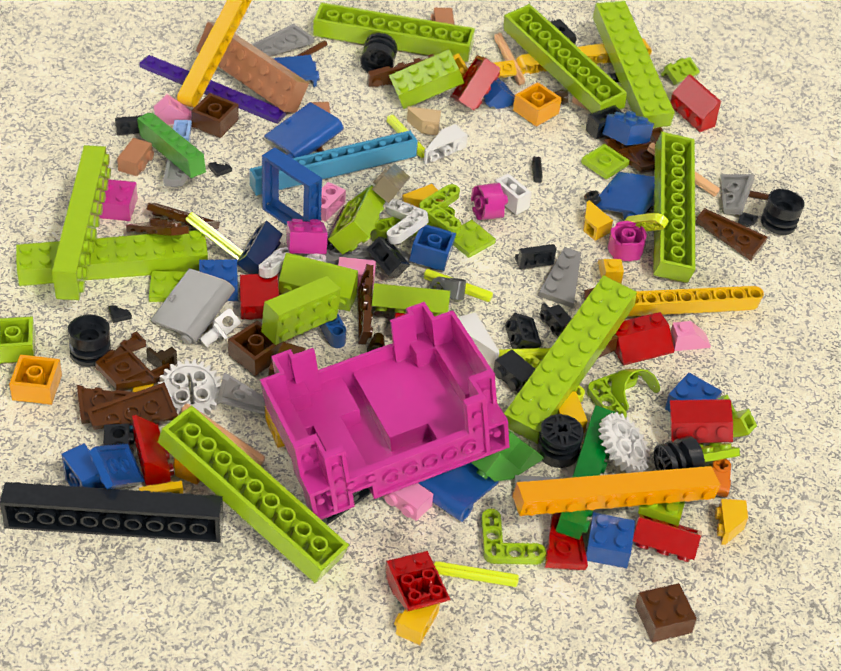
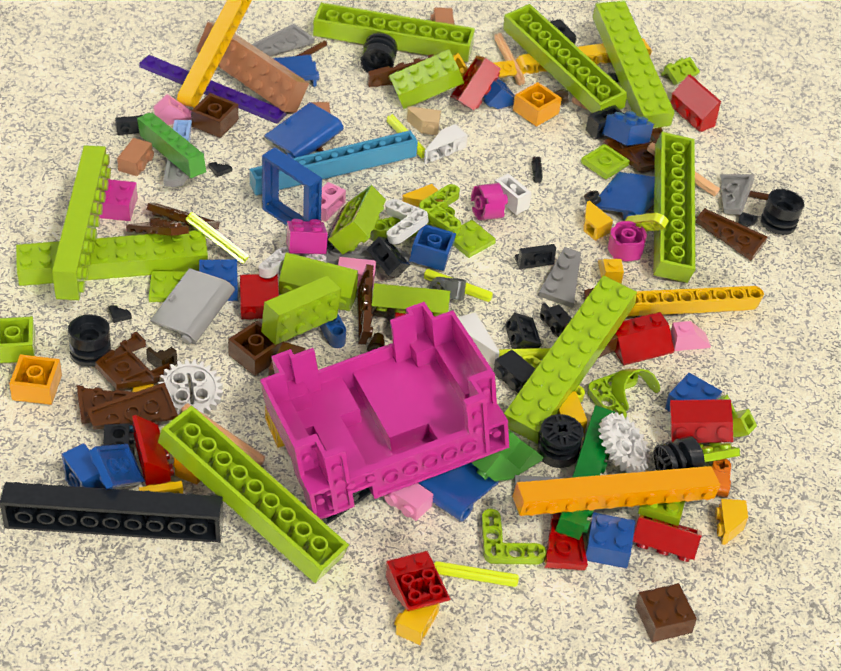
(219, 329): white bracket -> none
(239, 395): light grey wing -> none
(260, 247): dark blue brick -> none
(390, 182): dark tan brick -> none

